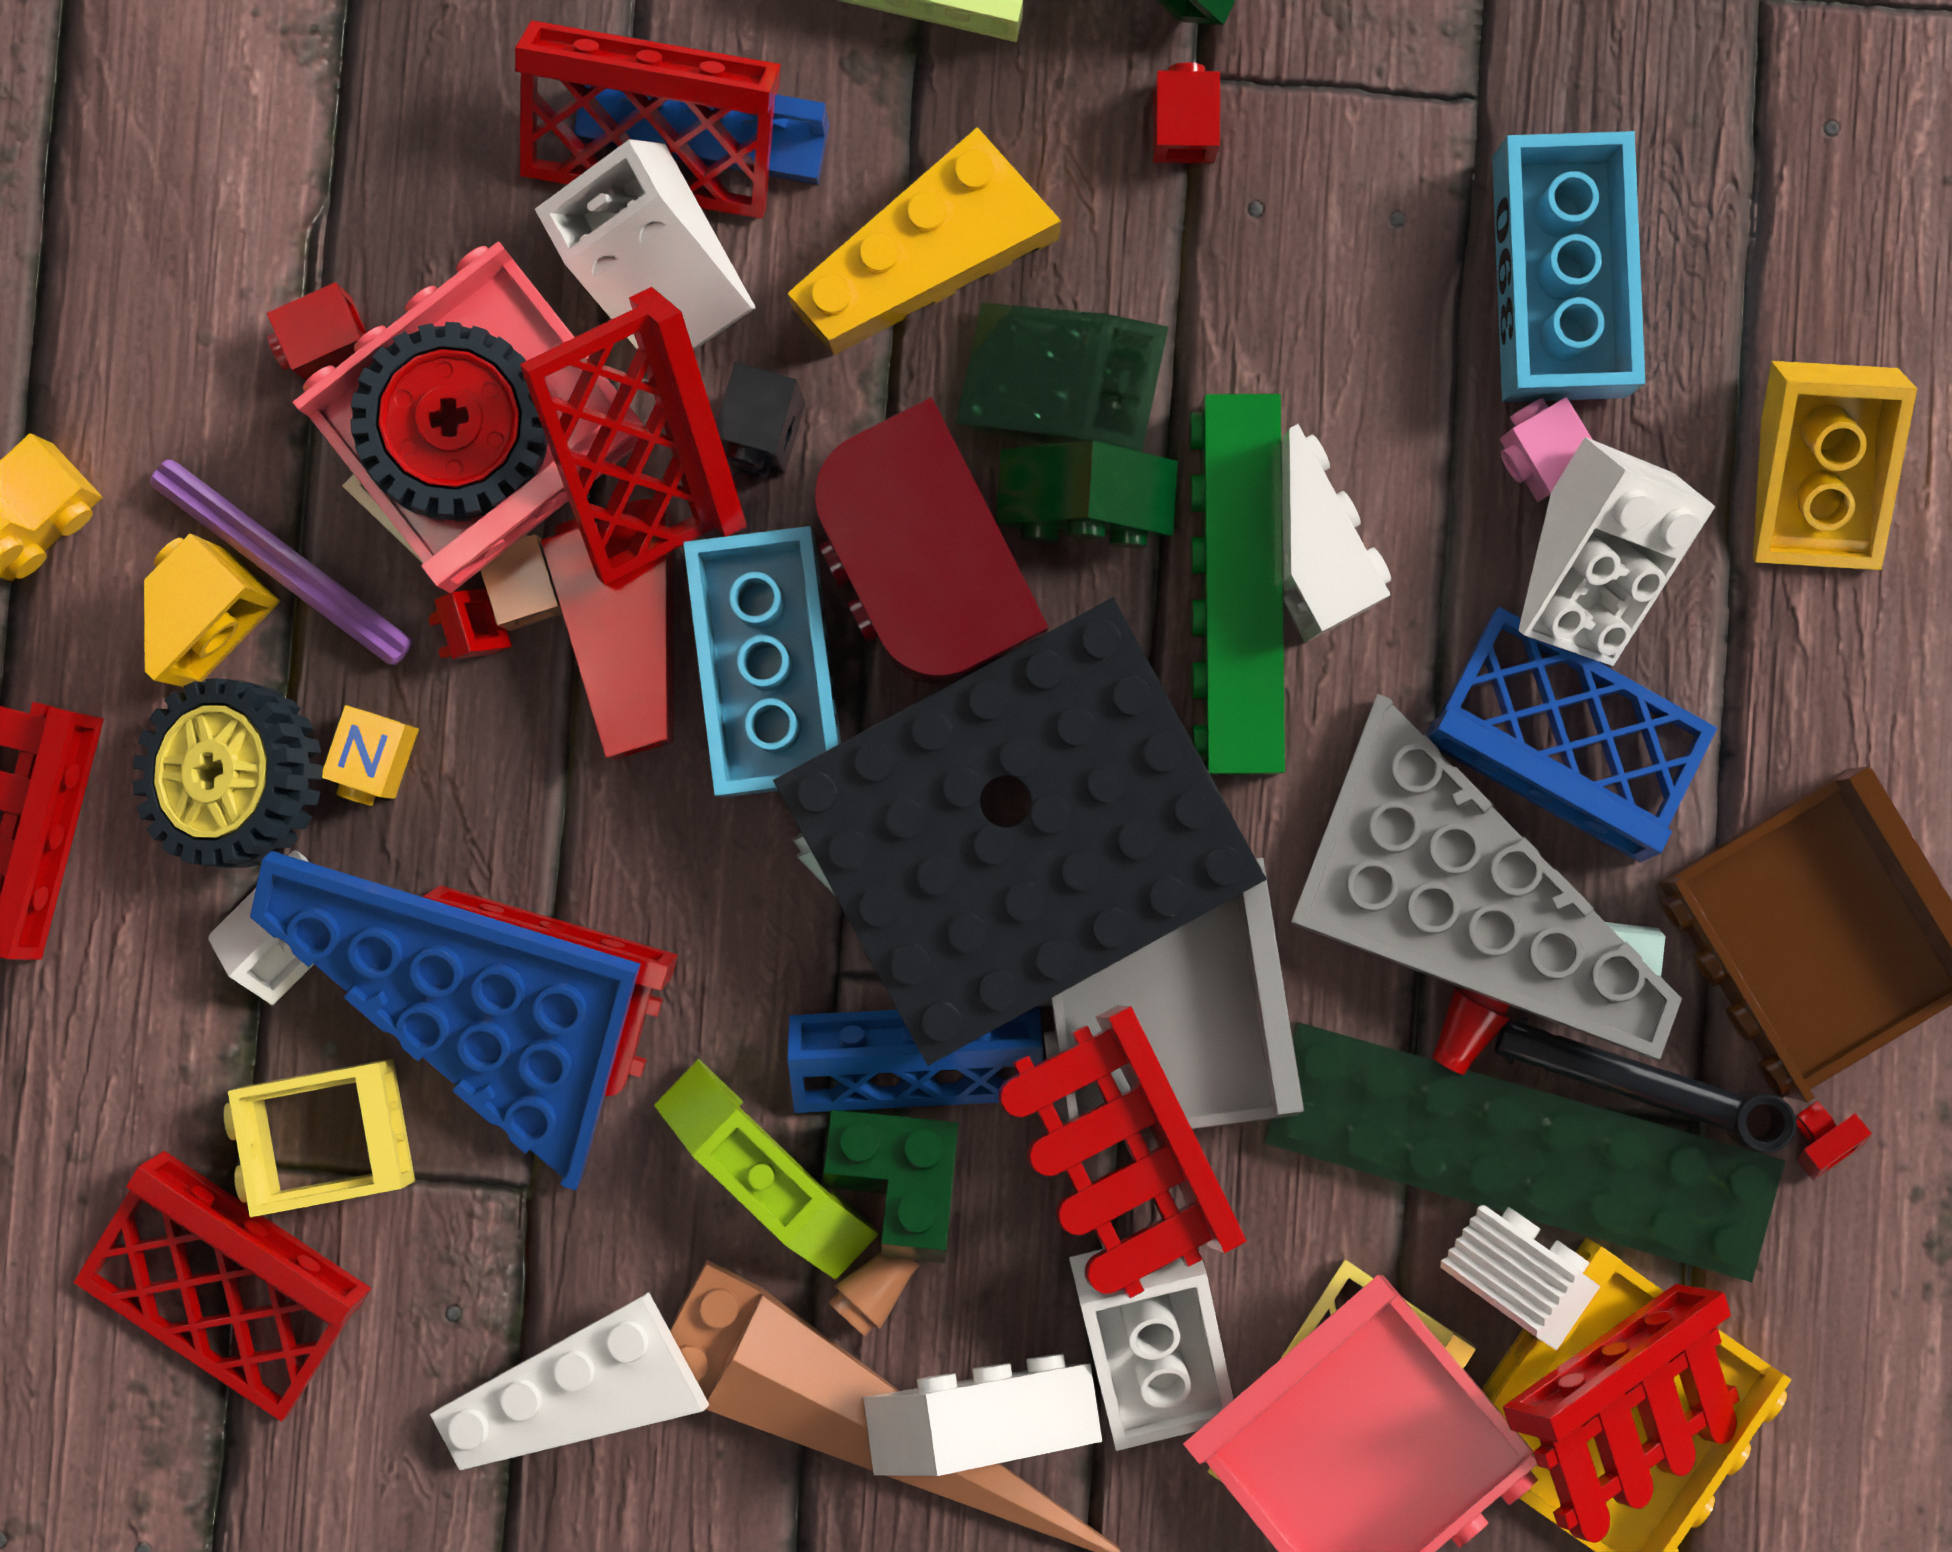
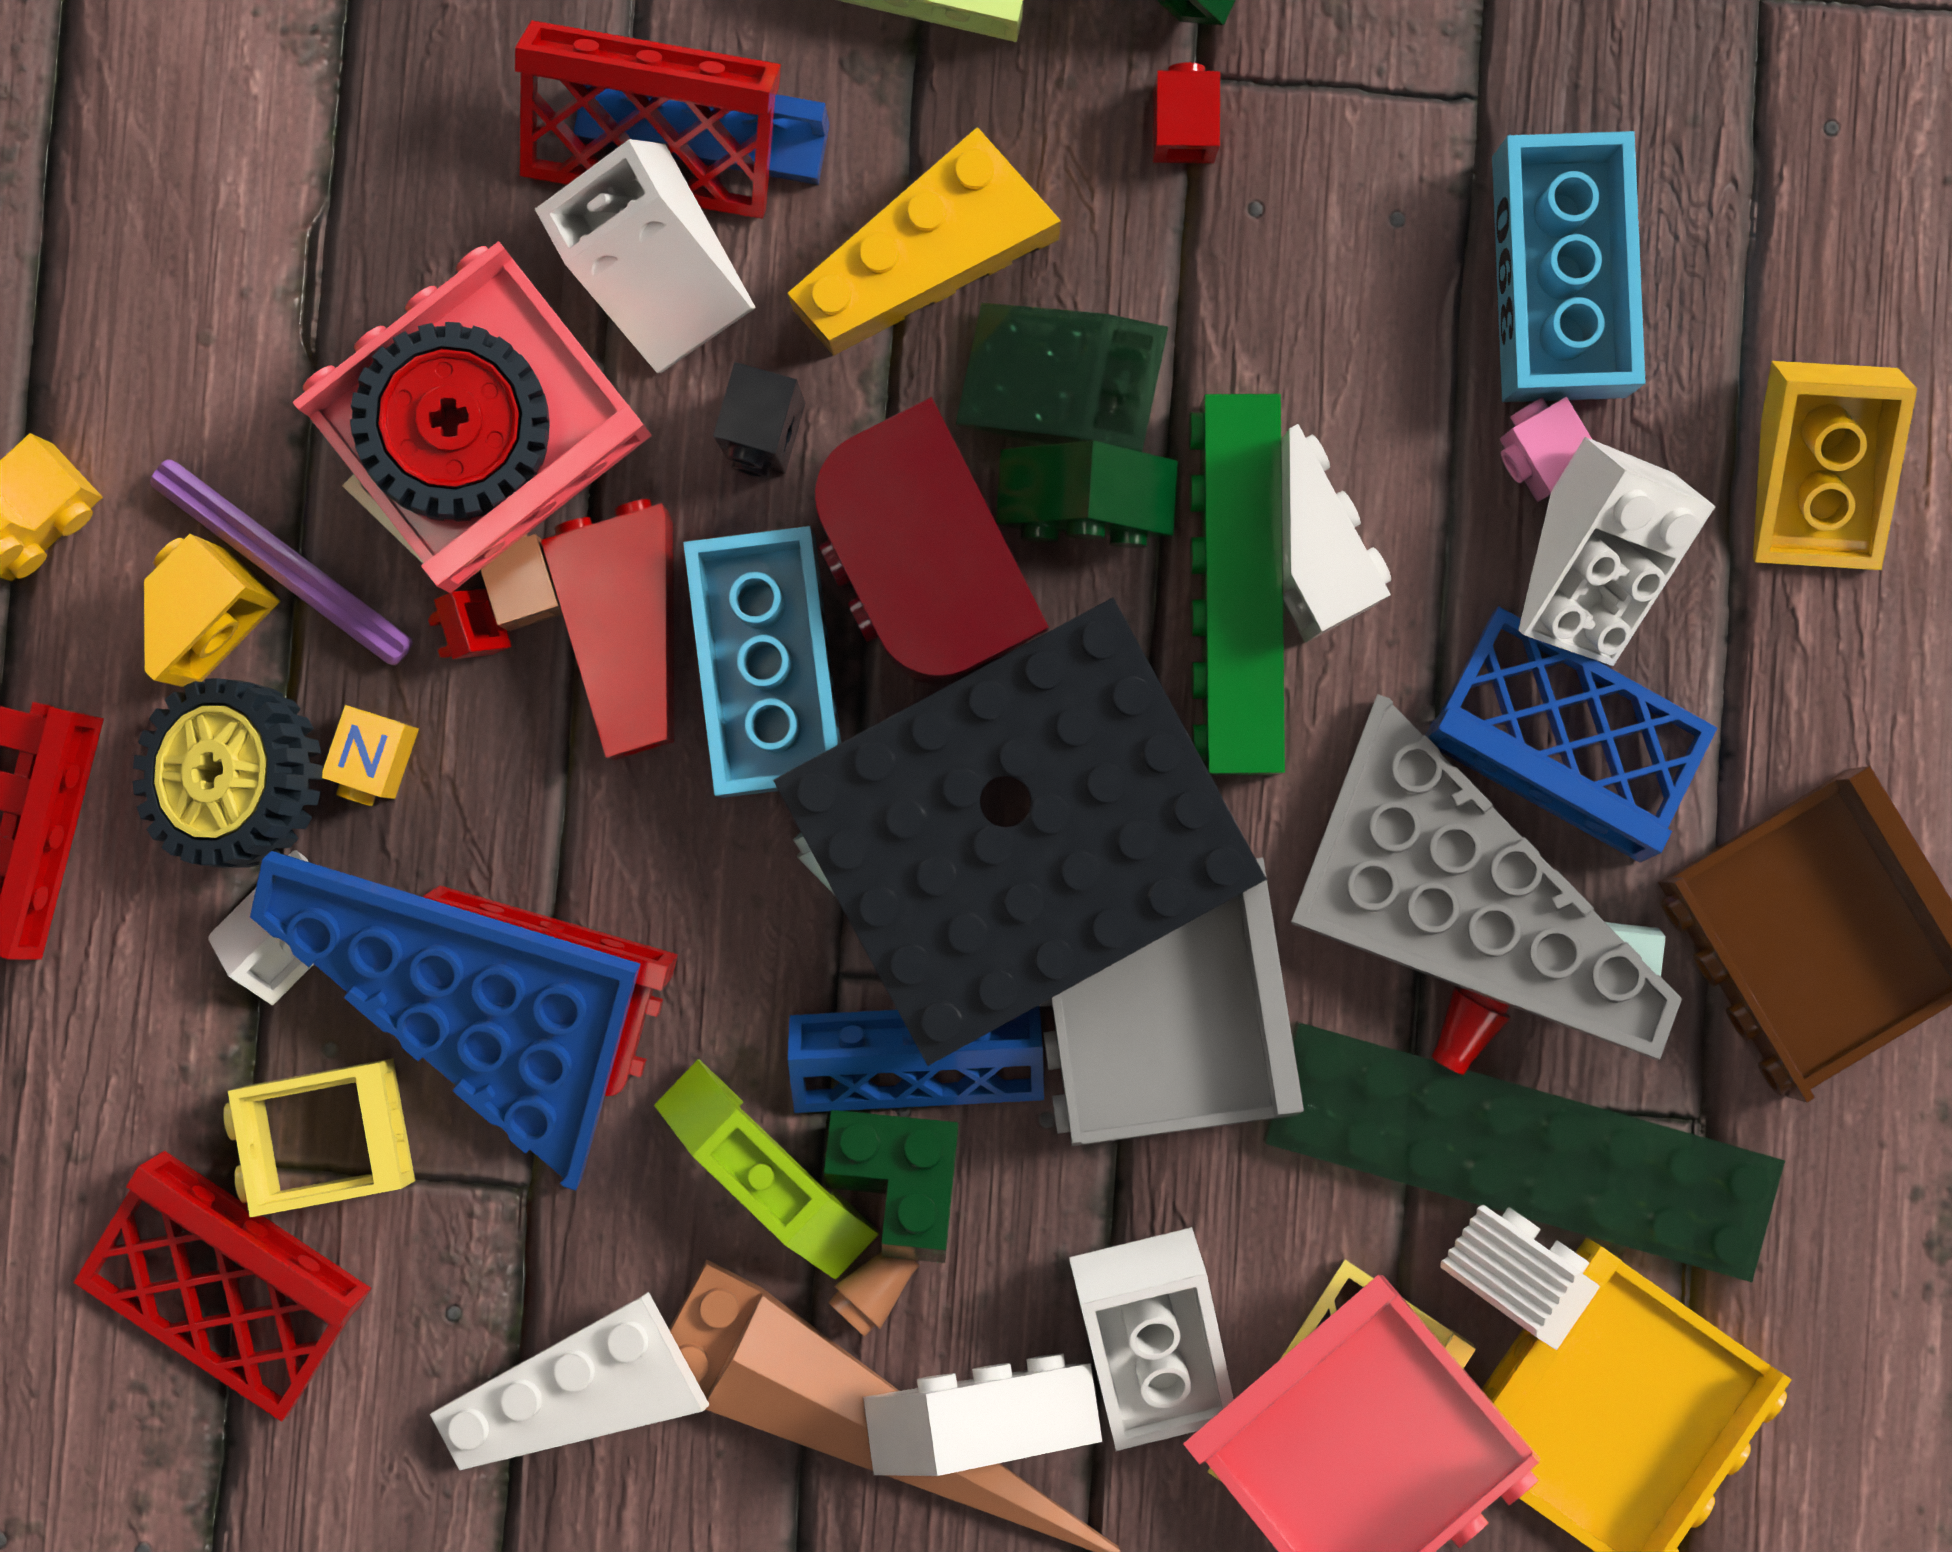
(315, 330): red brick -> none
(680, 408): red fence -> none
(1150, 1174): red fence -> none
(1595, 1398): red fence -> none
(1647, 1084): black piece -> none
(1828, 1141): red tile -> none

